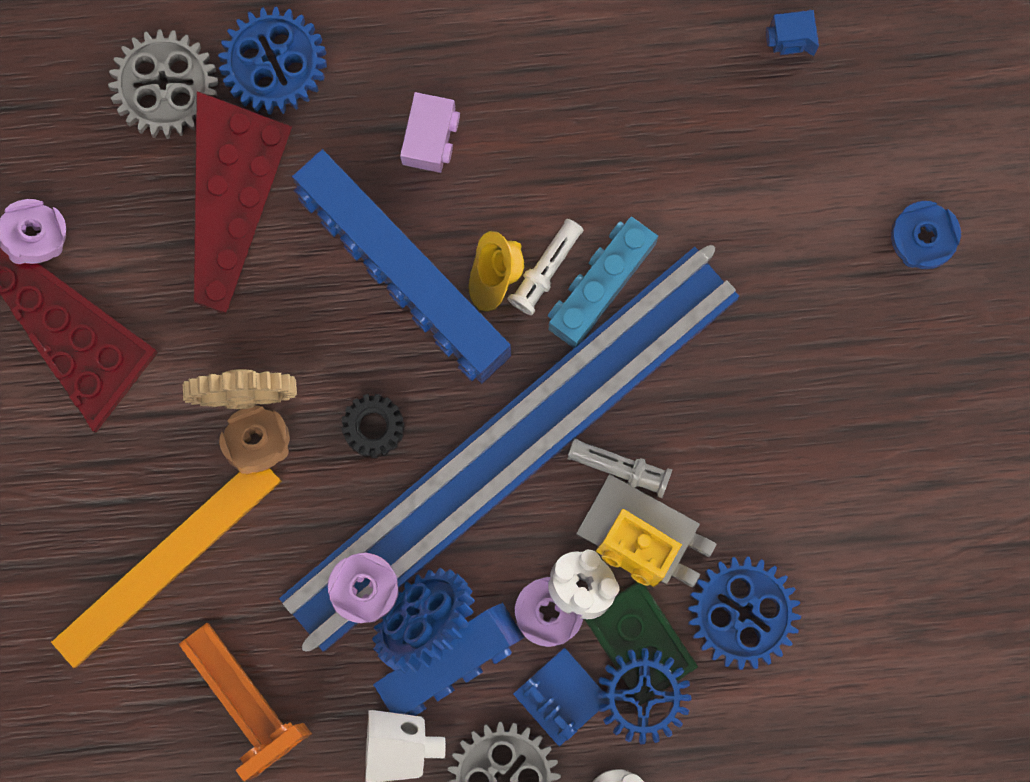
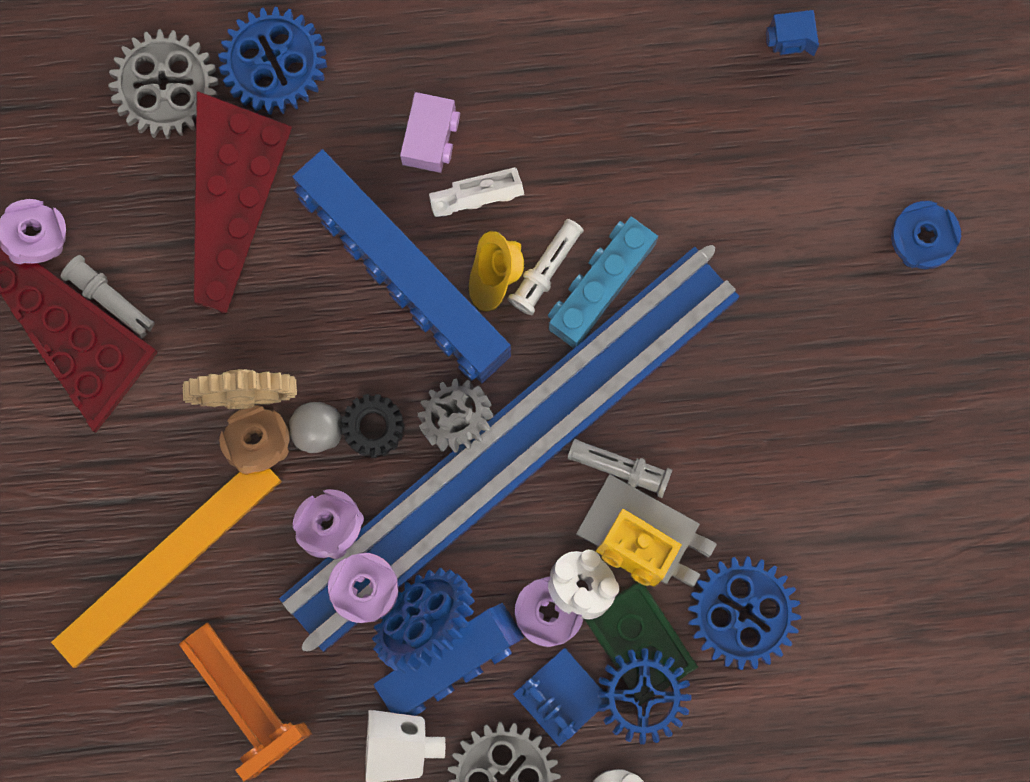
(96, 287): none -> light grey pin
(315, 427): none -> light grey hair
(336, 539): none -> lavender plate
(455, 415): none -> light grey gear
(477, 191): none -> white hinge

